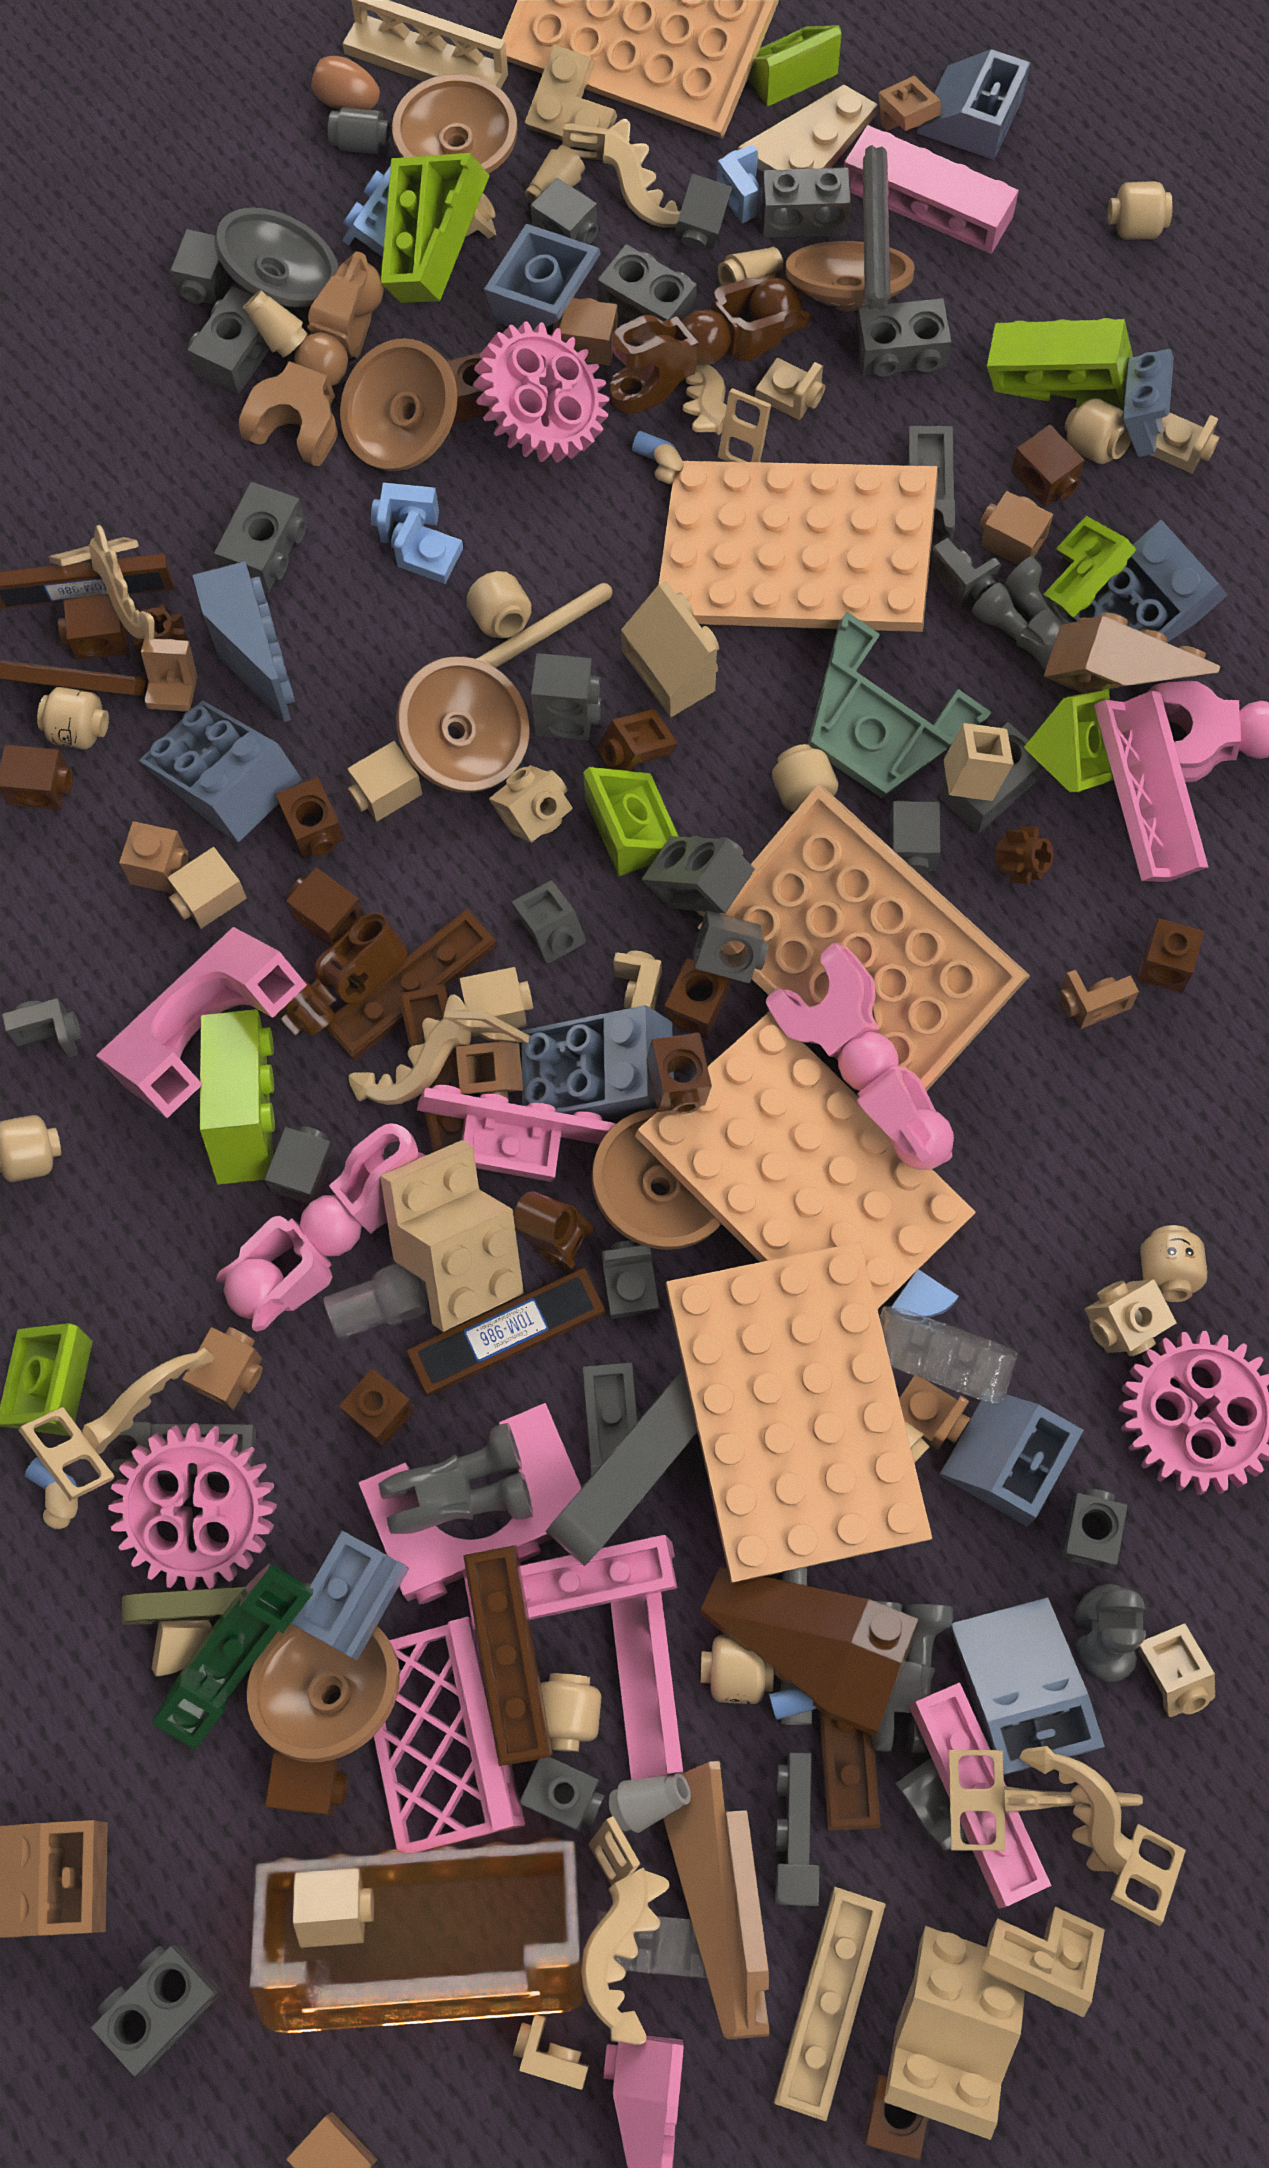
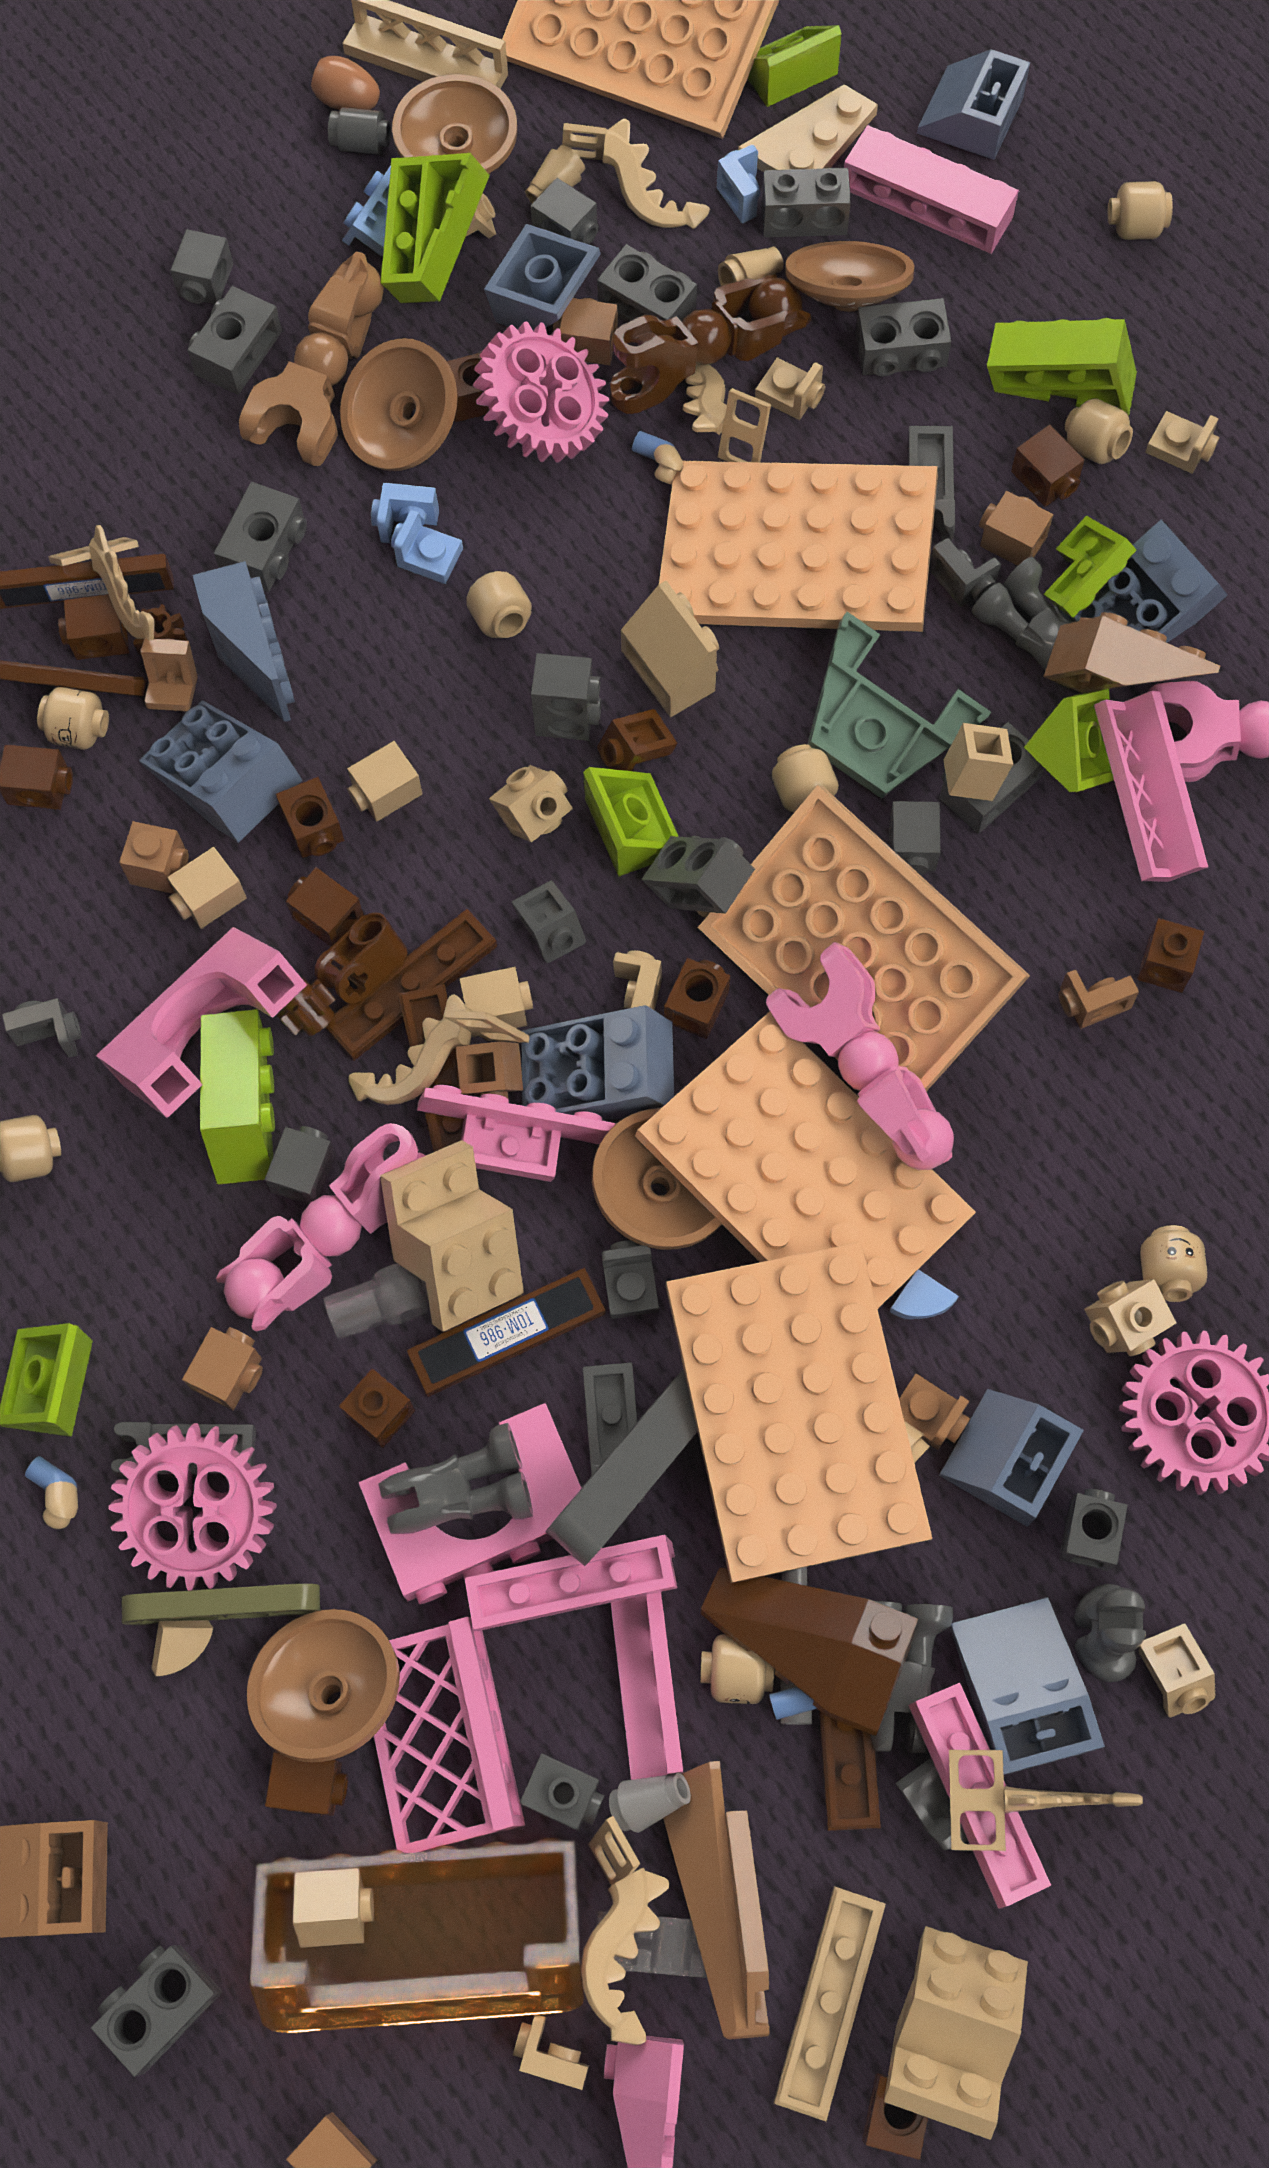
(105, 1429): tan piece -> none
(228, 1653): dark green slope -> none
(274, 255): dark grey dish -> none
(275, 324): tan cone -> none
(350, 1595): sand blue plate -> none
(483, 710): medium nougat dish -> none
(508, 1655): reddish brown tile -> none
(547, 625): tan piece -> none
(551, 1228): reddish brown piece -> none
(560, 97): tan plate -> none
(571, 1710): tan head -> none
(683, 1055): reddish brown brick -> none
(702, 212): dark grey brick -> none
(717, 931): dark grey brick -> none
(796, 1880): dark grey plate -> none
(876, 228): dark grey axle -> none
(907, 105): medium nougat bracket -> none
(947, 1355): clear beam -> none
(1024, 854): reddish brown gear -> none
(1054, 1968): tan plate -> none
(1103, 1833): tan piece -> none
(1147, 398): sand blue bracket -> none

